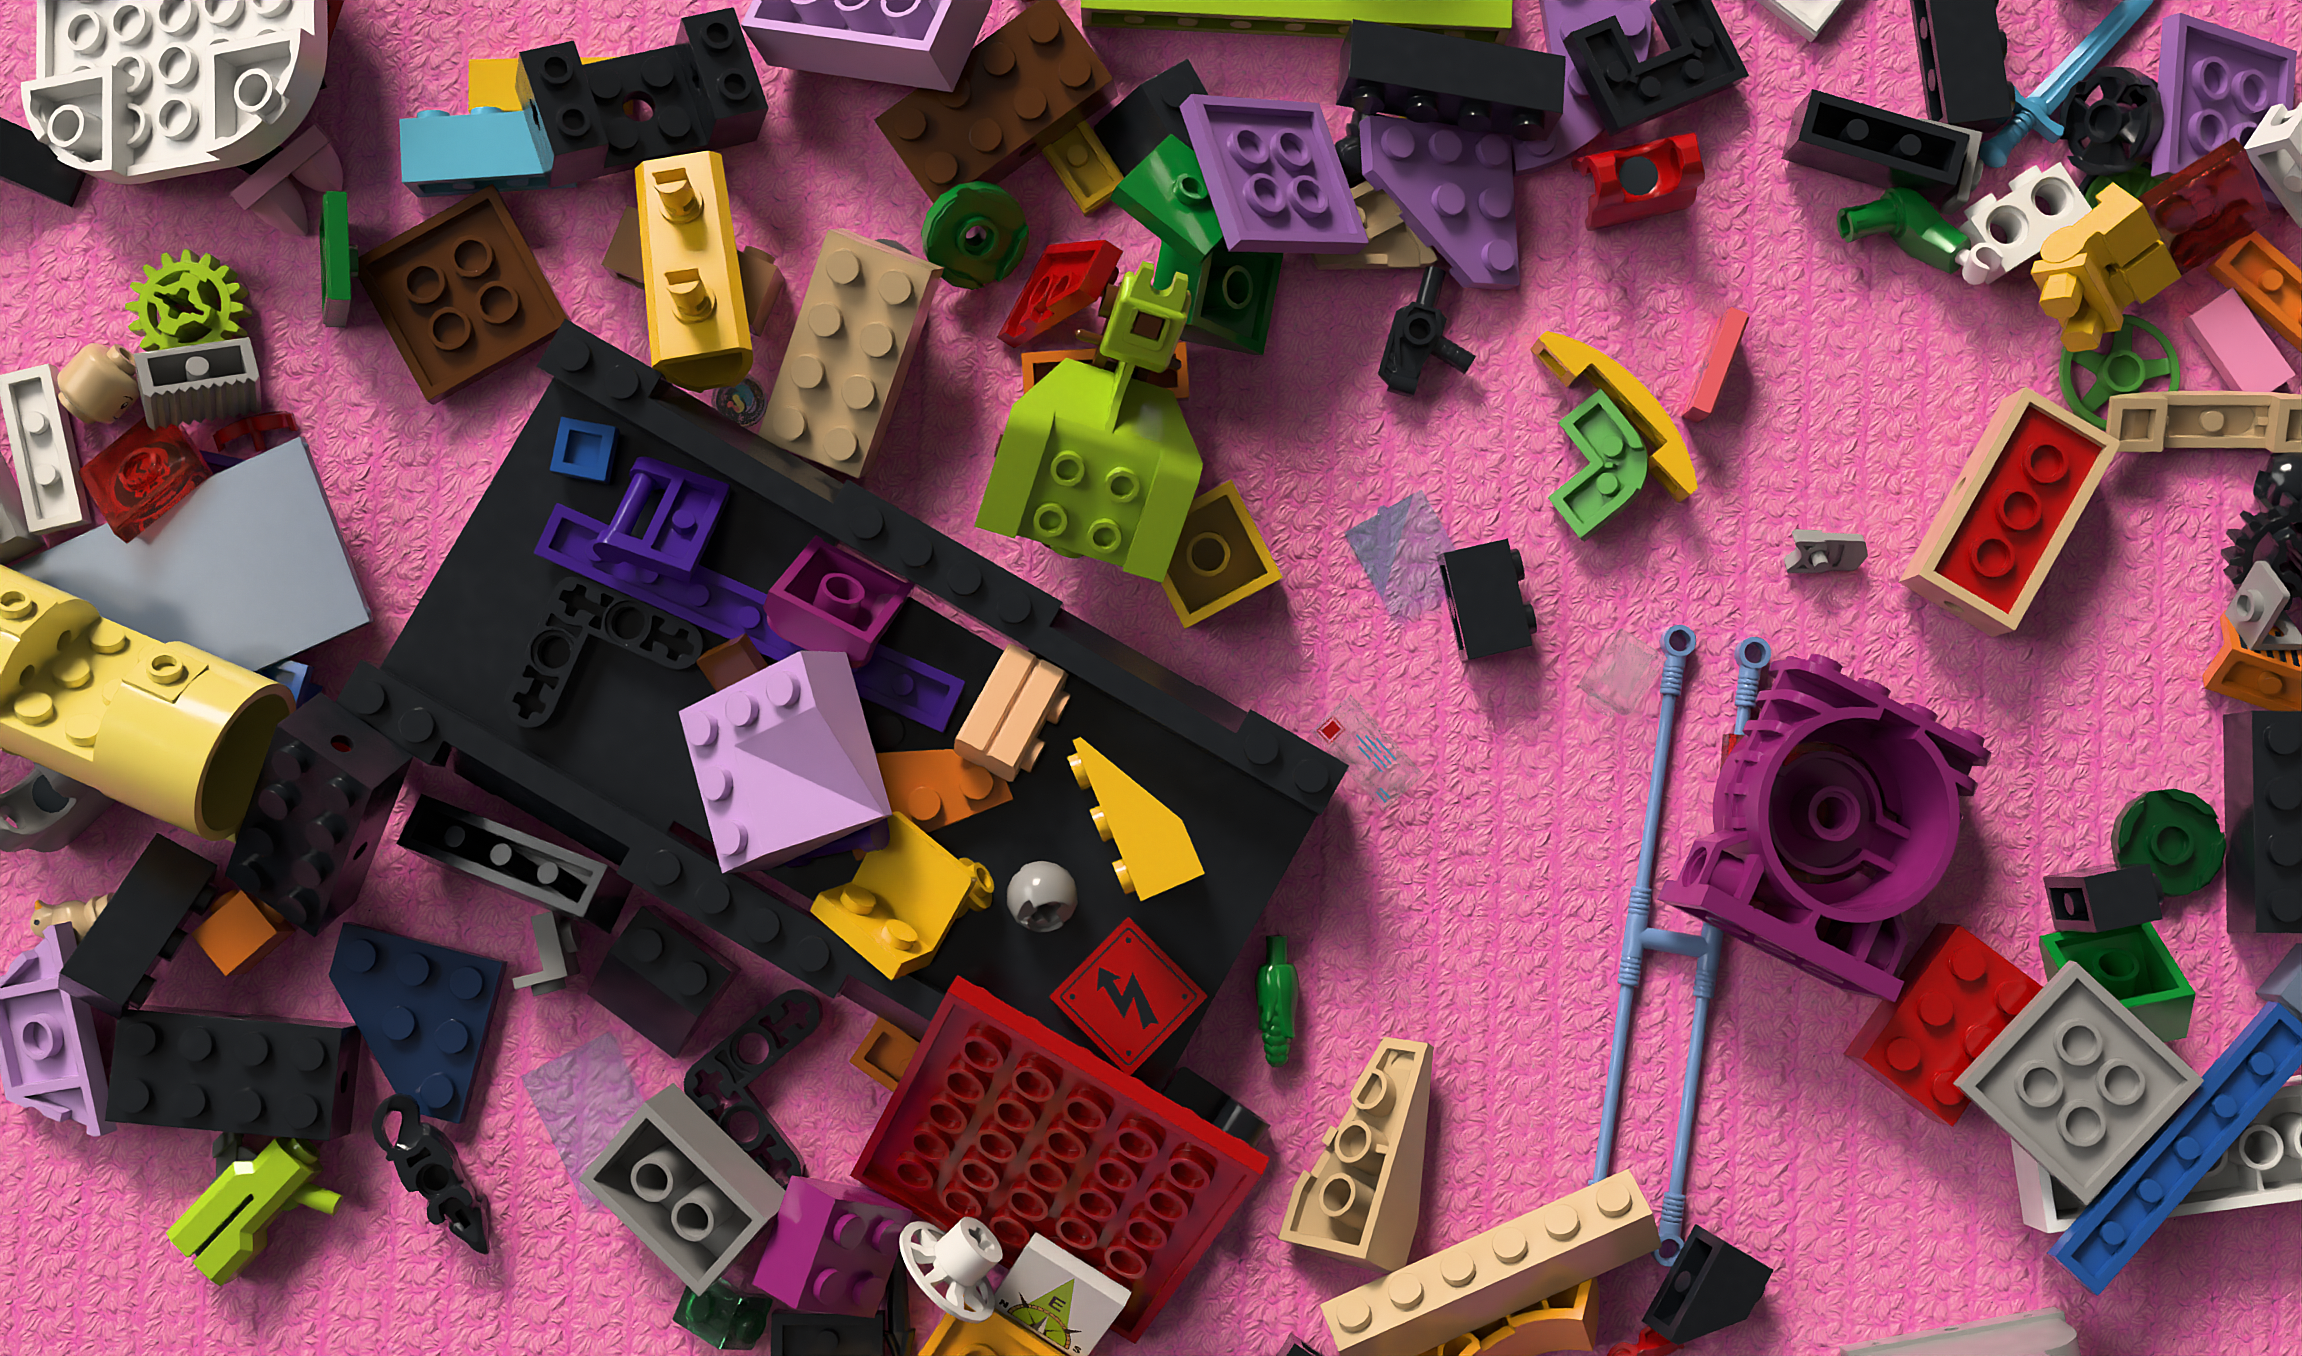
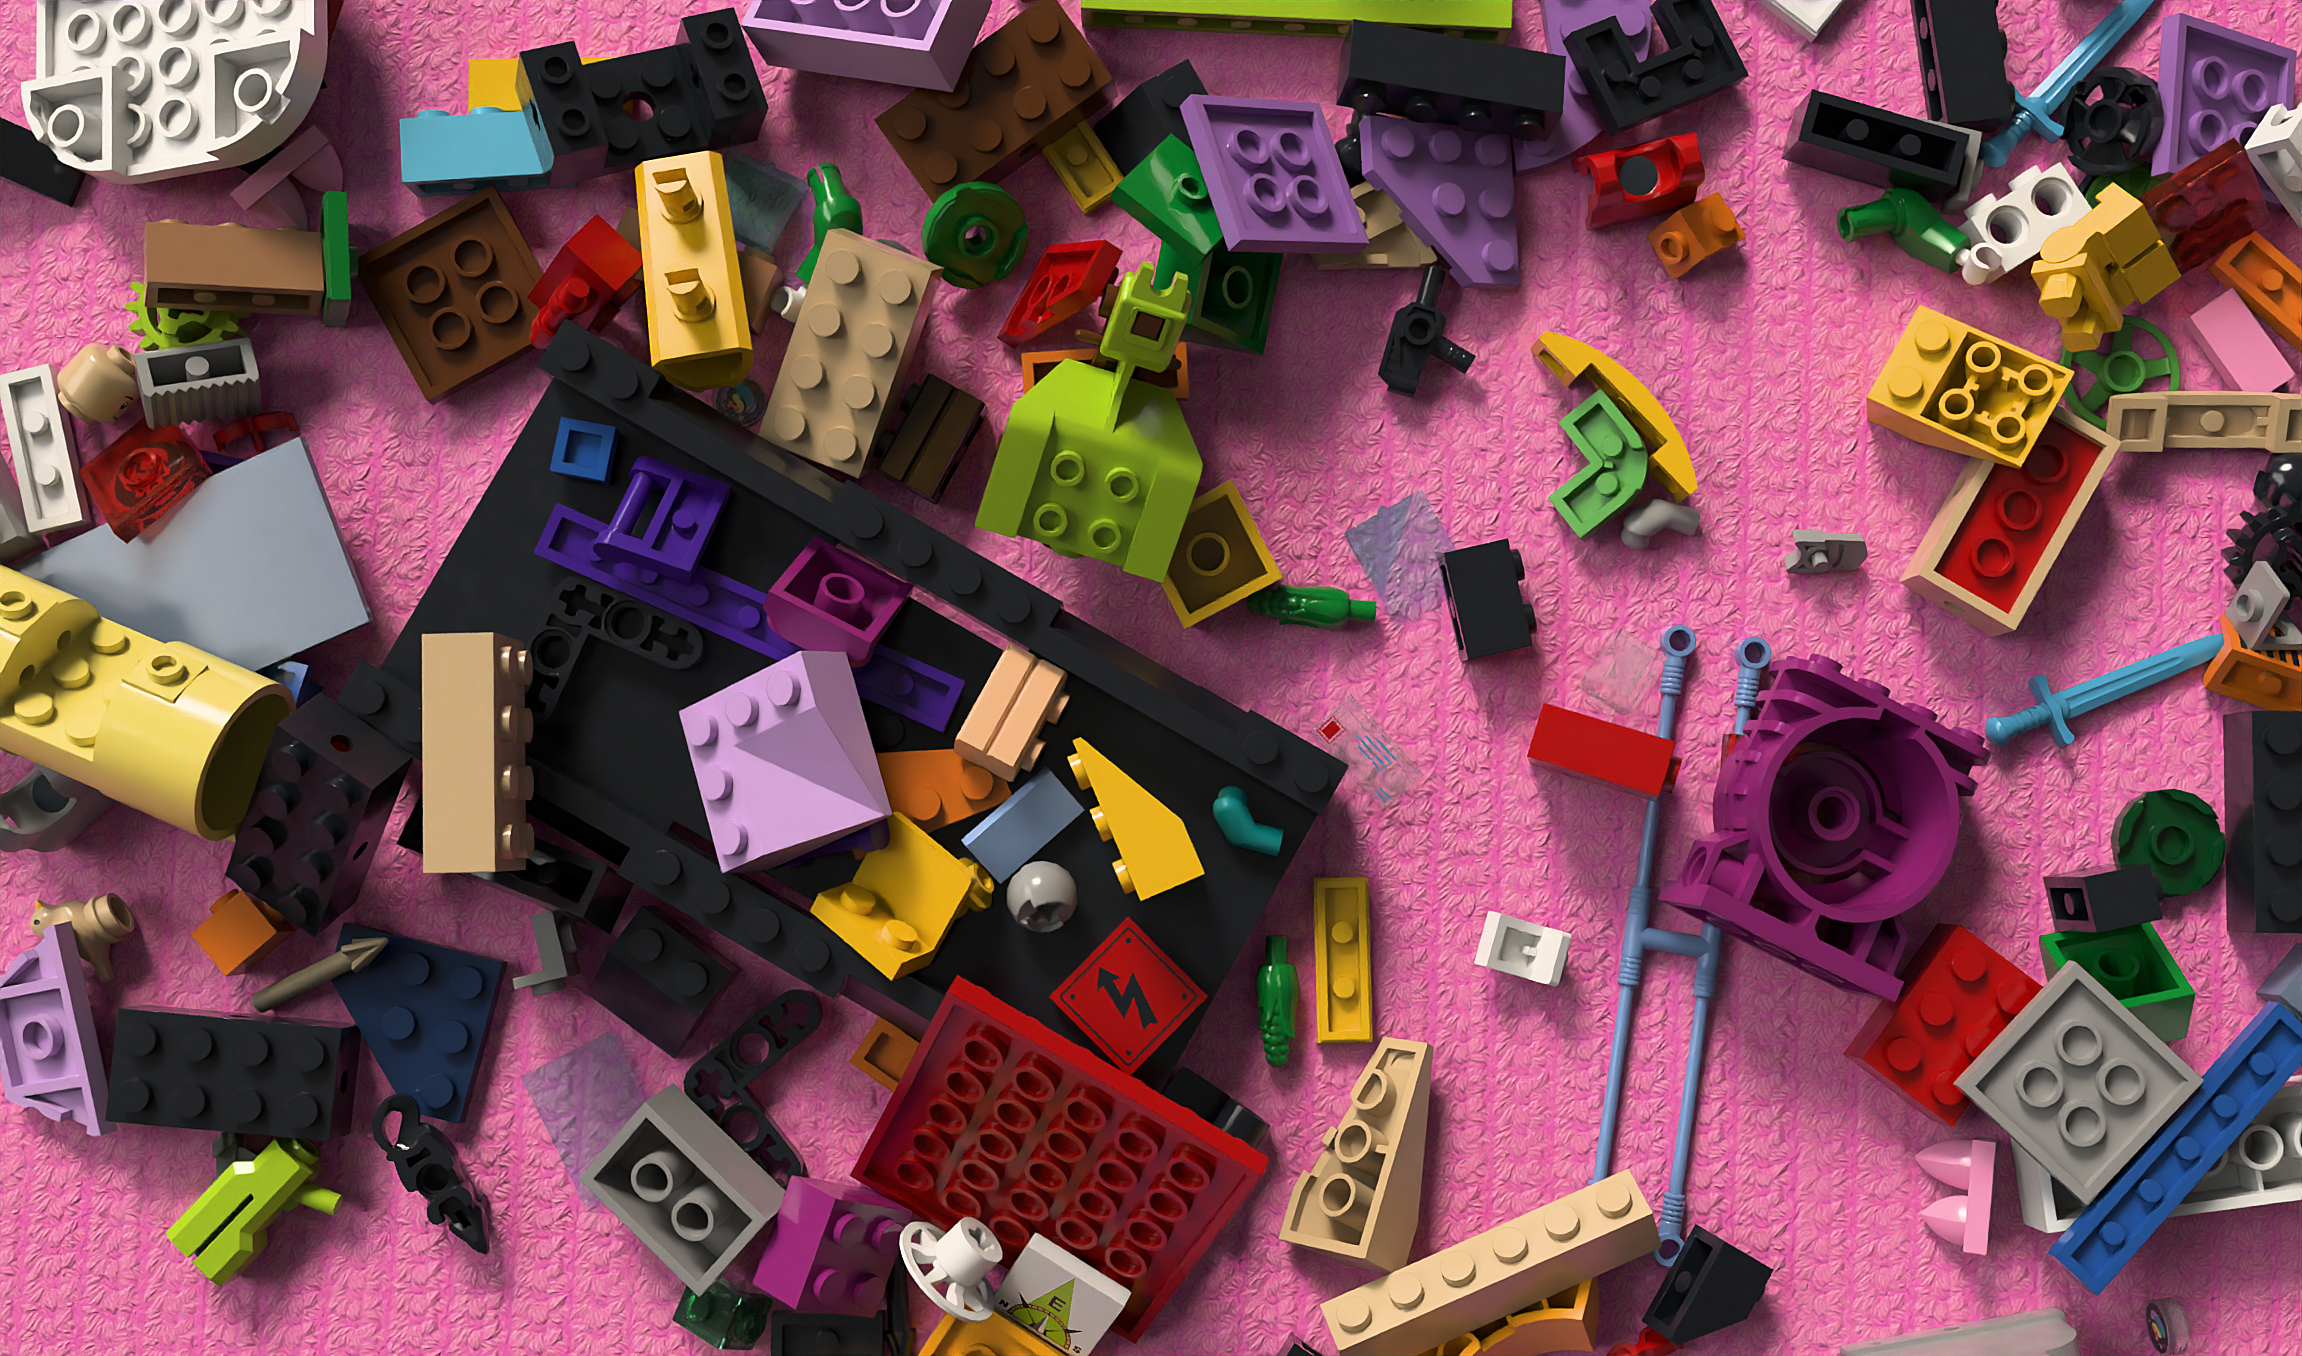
(140, 928): black brick -> none
(232, 268): none -> medium nougat brick
(351, 957): none -> dark tan piece
(475, 753): none -> tan brick
(585, 282): none -> red brick
(731, 662): reddish brown tile -> none
(760, 199): none -> clear light blue piece
(832, 212): none -> green arm
(930, 437): none -> dark brown brick
(1022, 825): none -> light blue tile
(1239, 826): none -> teal arm
(1311, 606): none -> green piece
(1342, 960): none -> yellow tile
(1523, 949): none -> white bracket
(1603, 753): none -> red brick
(1655, 516): none -> light grey arm
(1695, 234): none -> orange bracket
(1715, 365): coral tile -> none
(1966, 390): none -> yellow slope
(1970, 1167): none -> bright pink tile
(2076, 700): none -> dark azure sword
(2167, 1326): none -> clear tile

